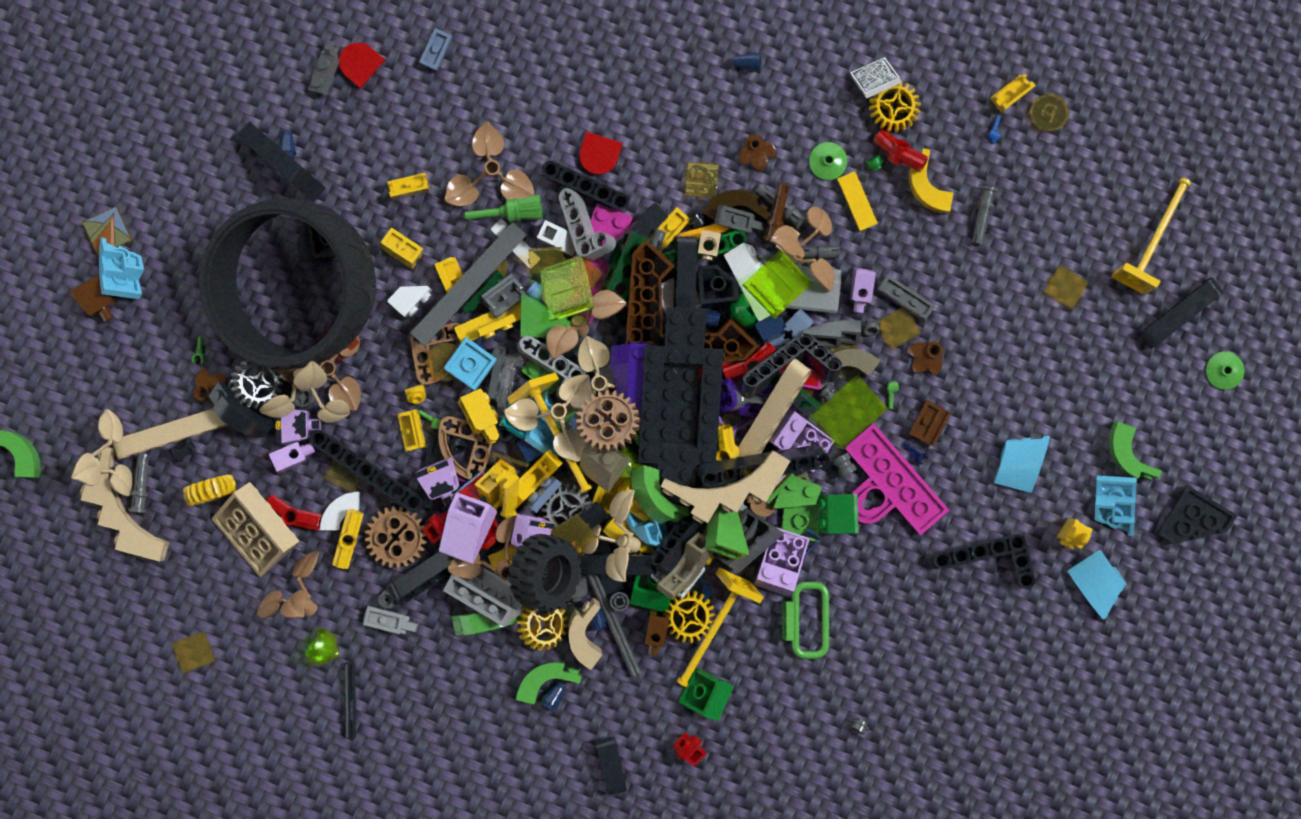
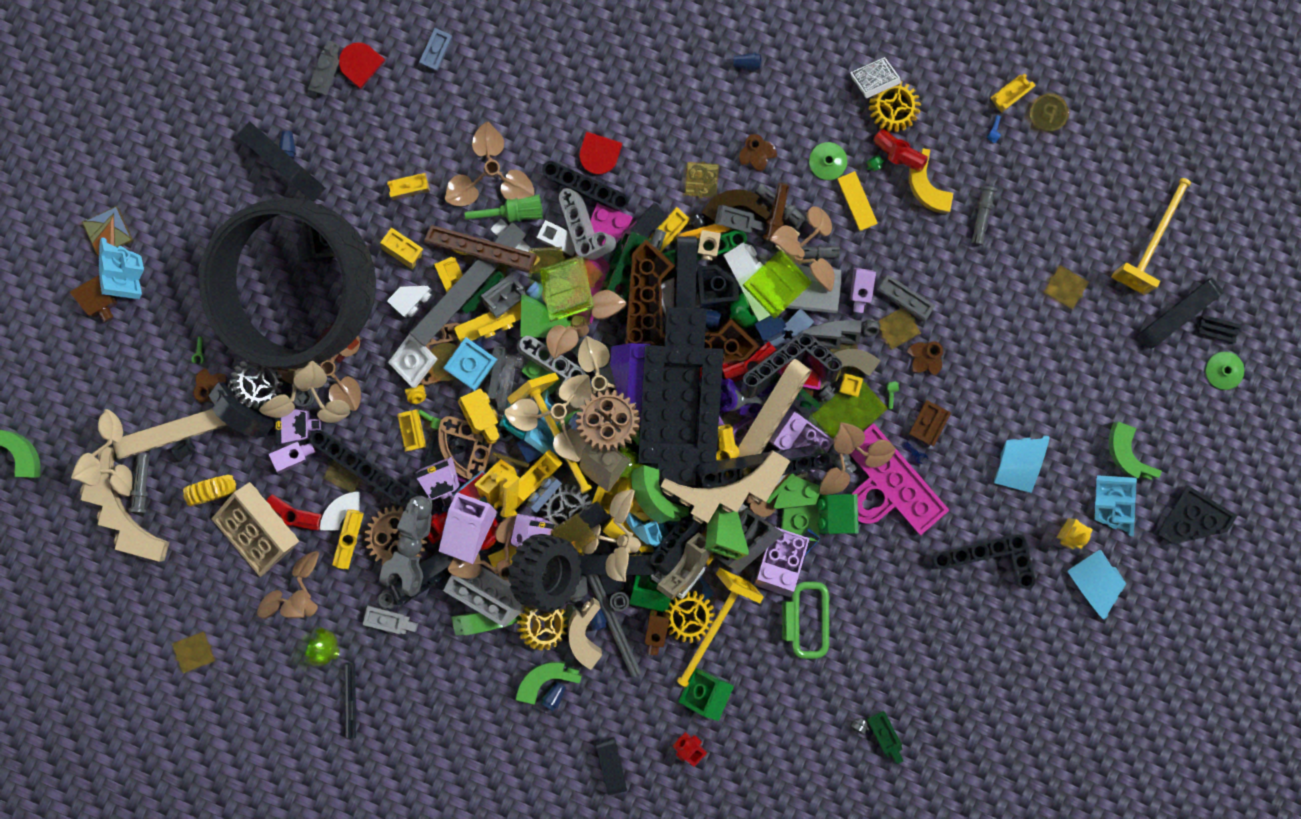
(412, 361): none -> white tile
(413, 526): none -> dark grey piece
(480, 249): none -> reddish brown tile
(845, 442): none -> medium nougat plant
(851, 385): none -> yellow tile
(886, 735): none -> dark green hinge
(1234, 333): none -> black tile

